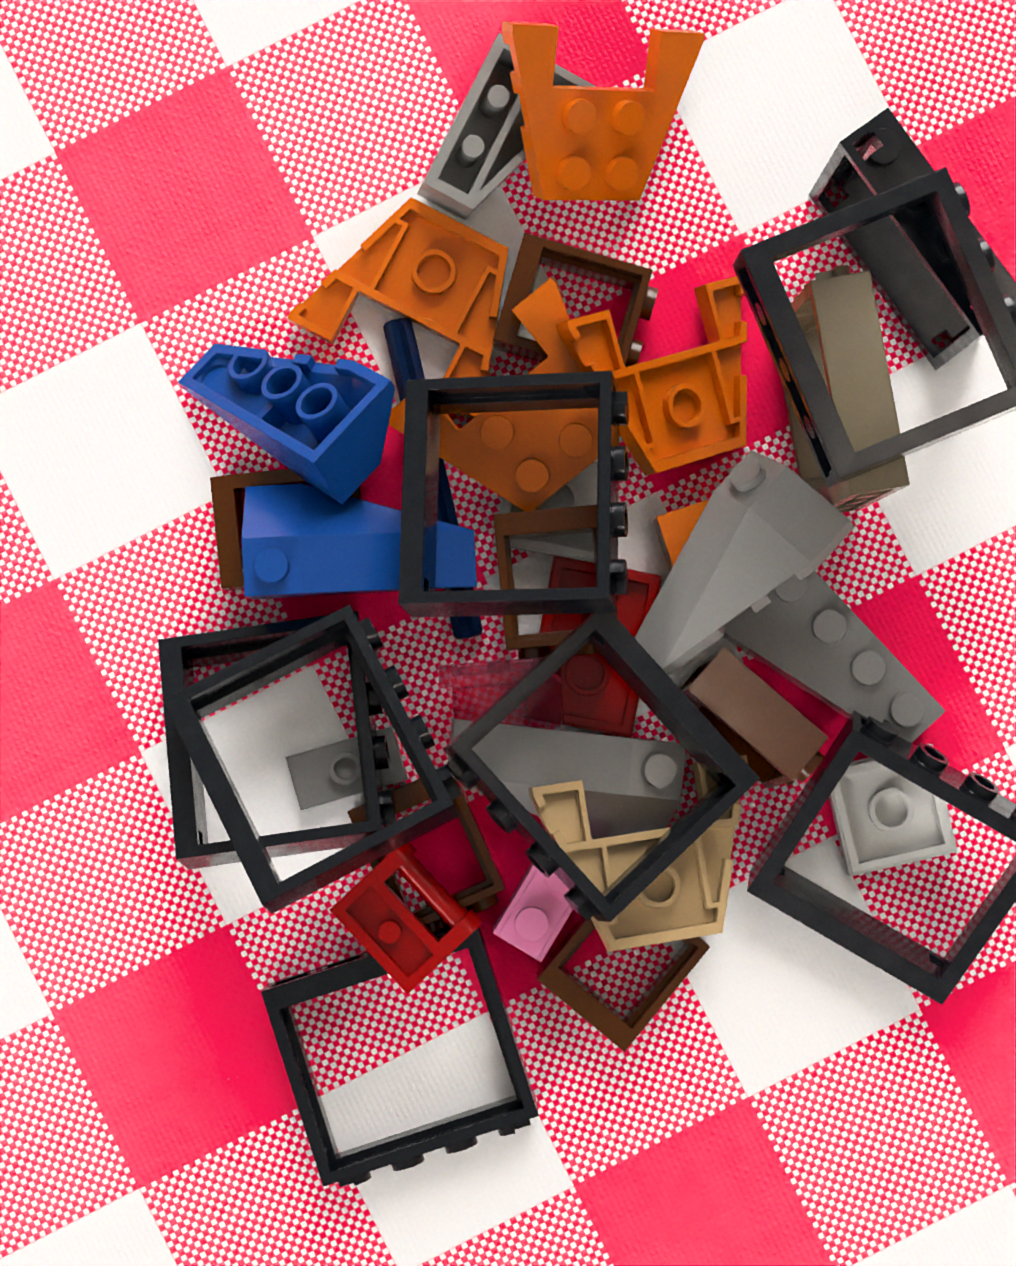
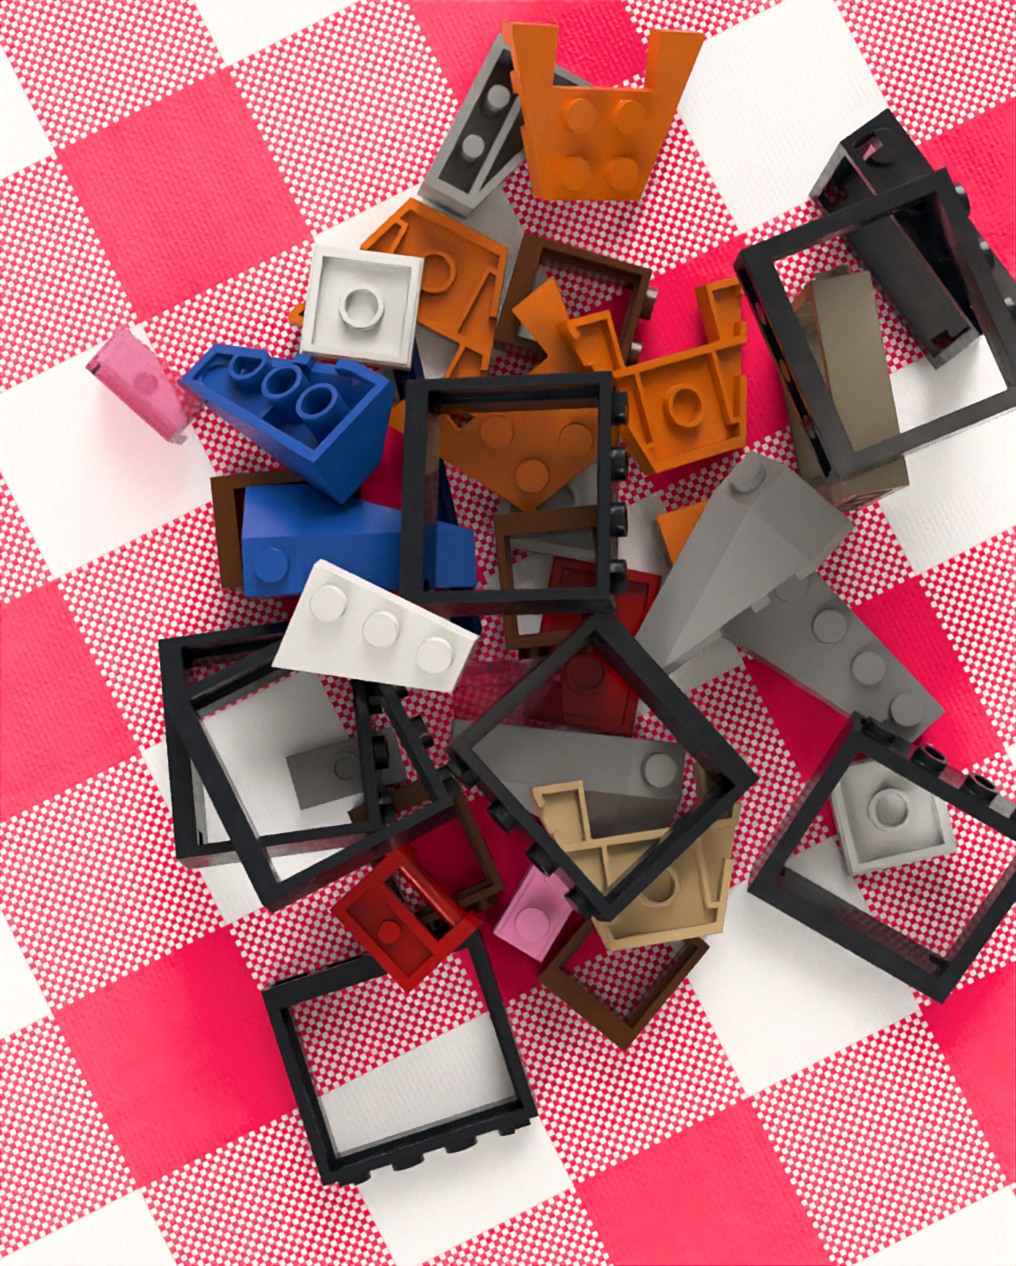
(147, 385): none -> clear pink panel
(362, 307): none -> white tile
(371, 635): none -> white wing
(755, 720): reddish brown window -> none

